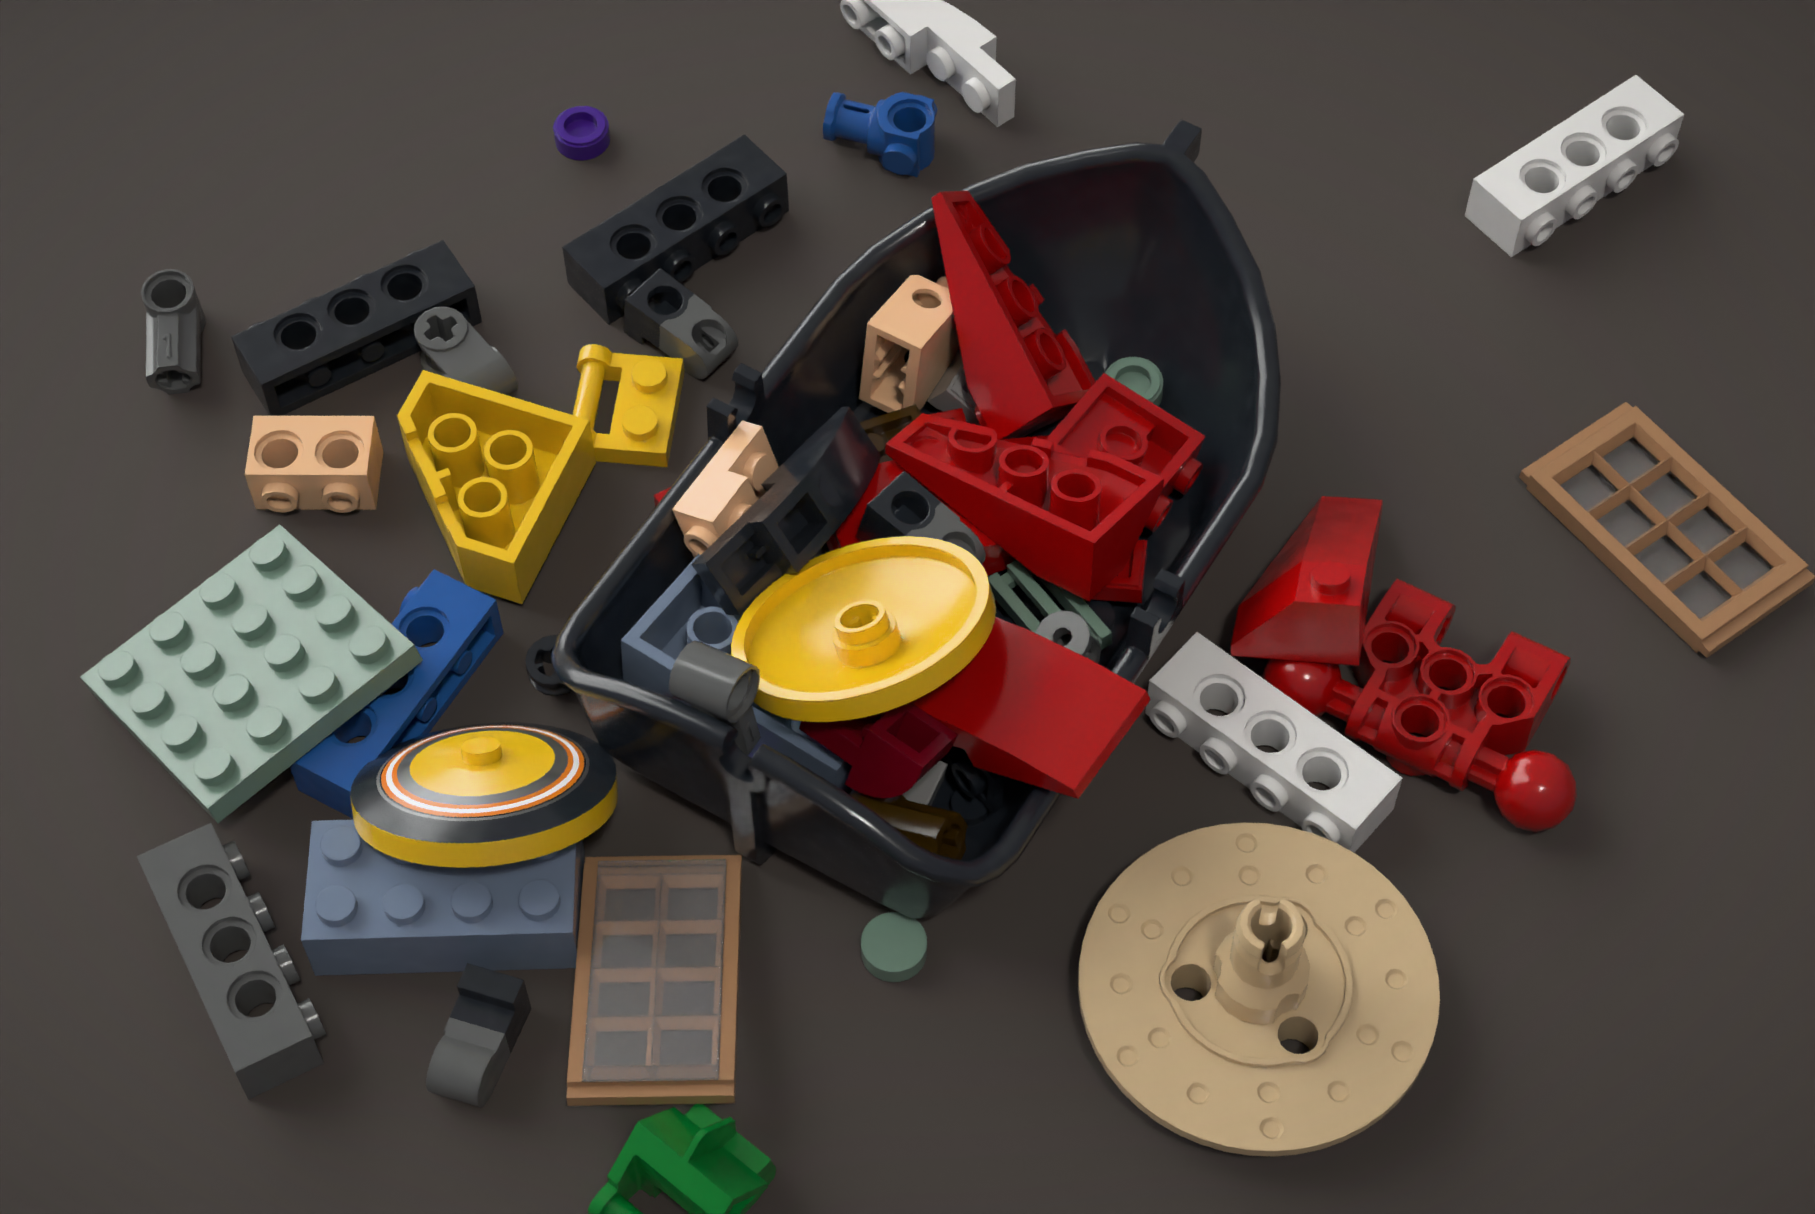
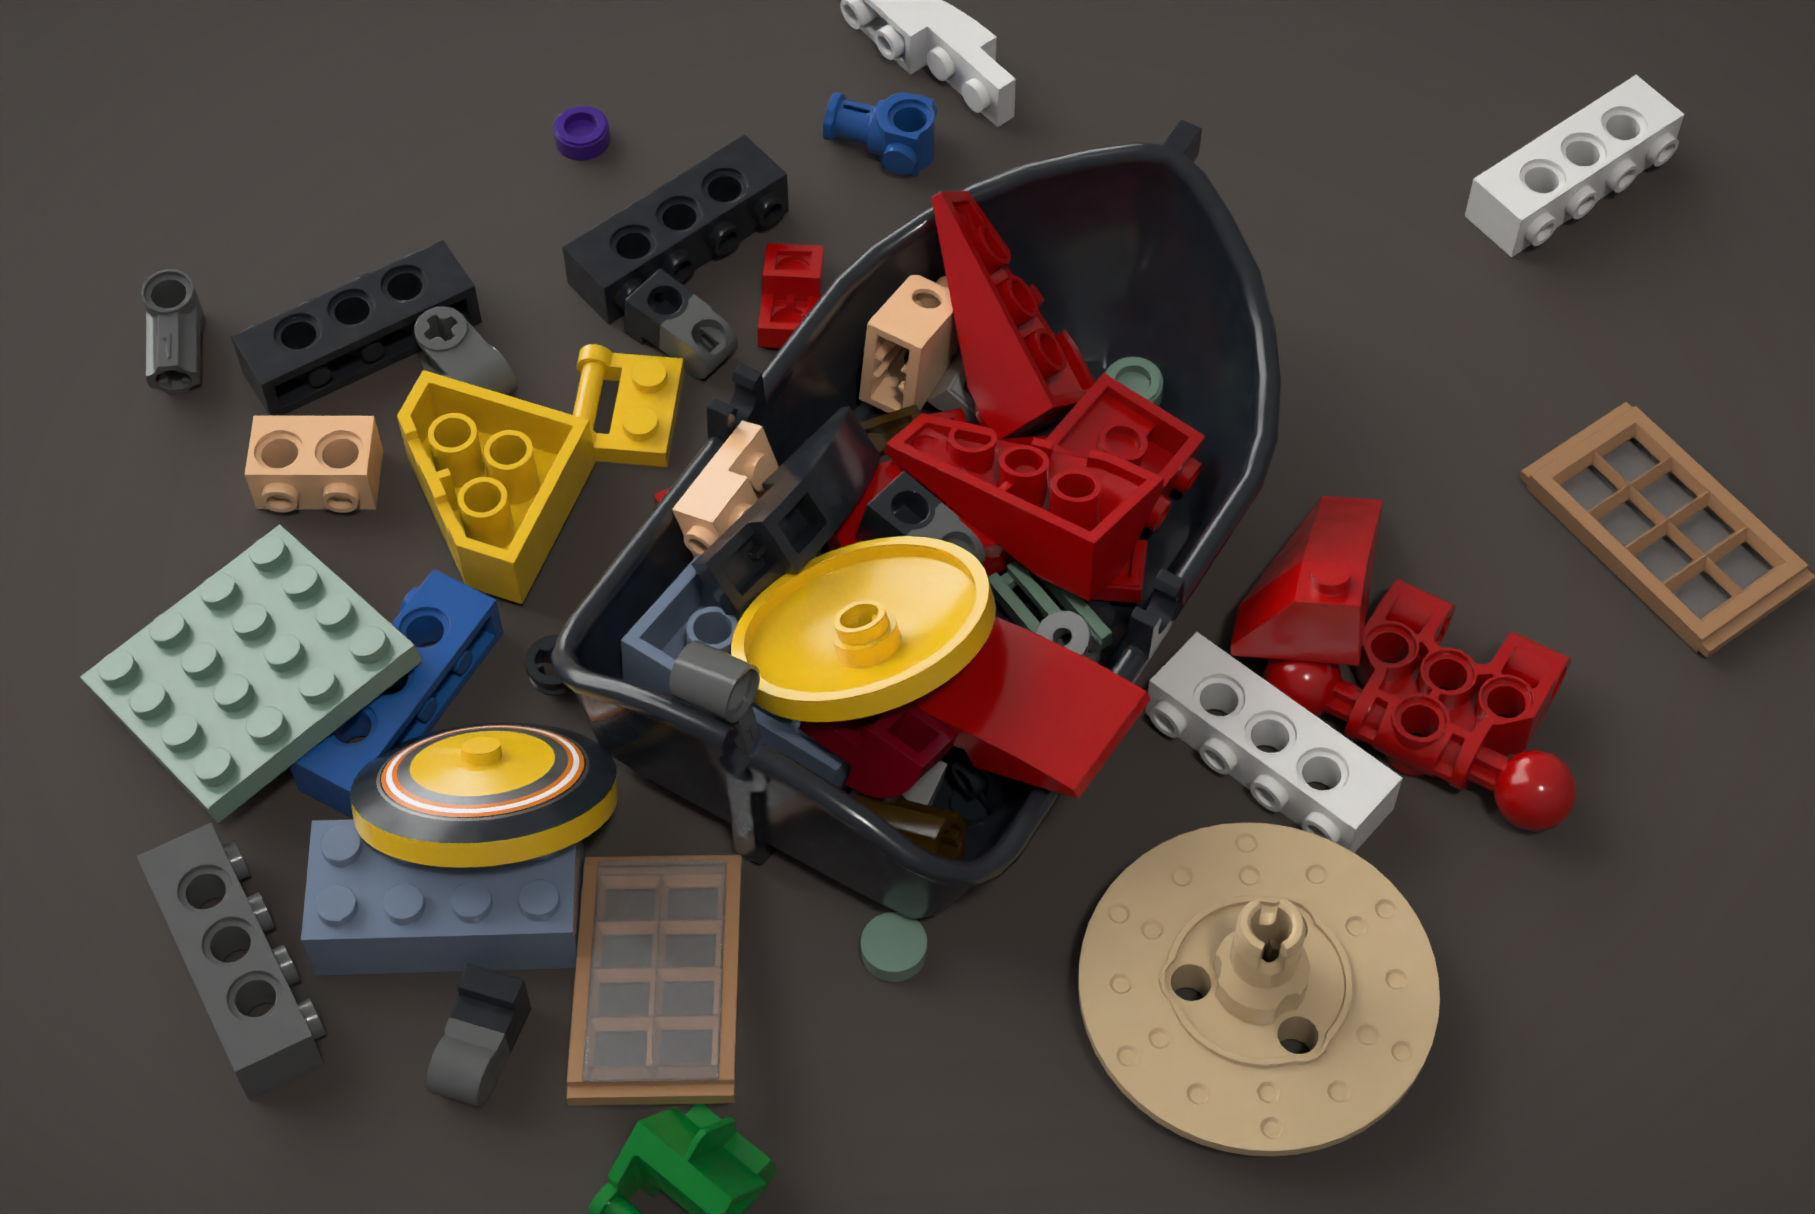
(789, 290): none -> red slope

